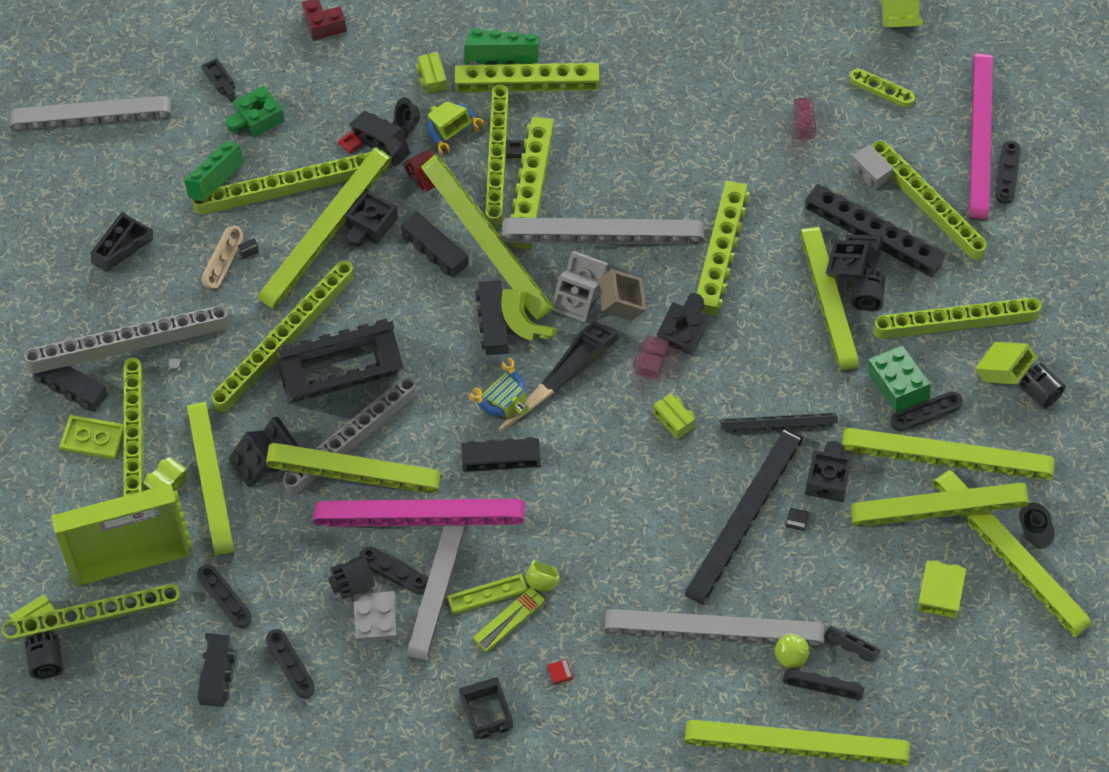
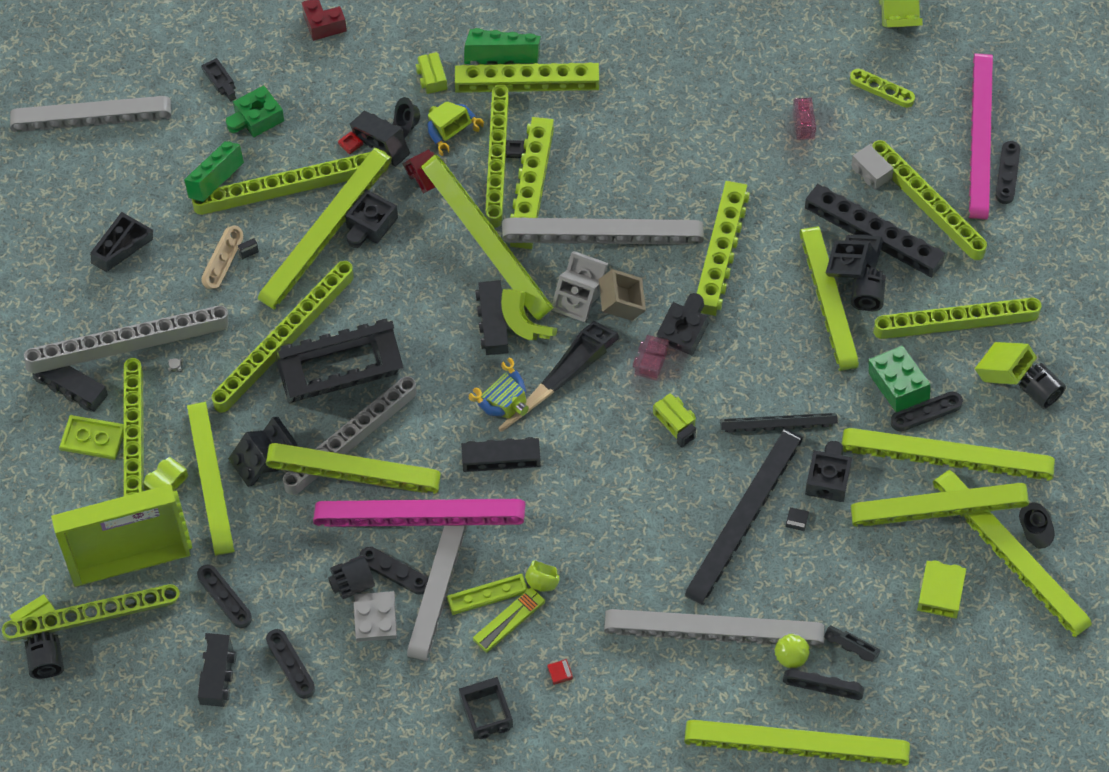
(434, 244): black brick -> none
(686, 435): none -> black tile

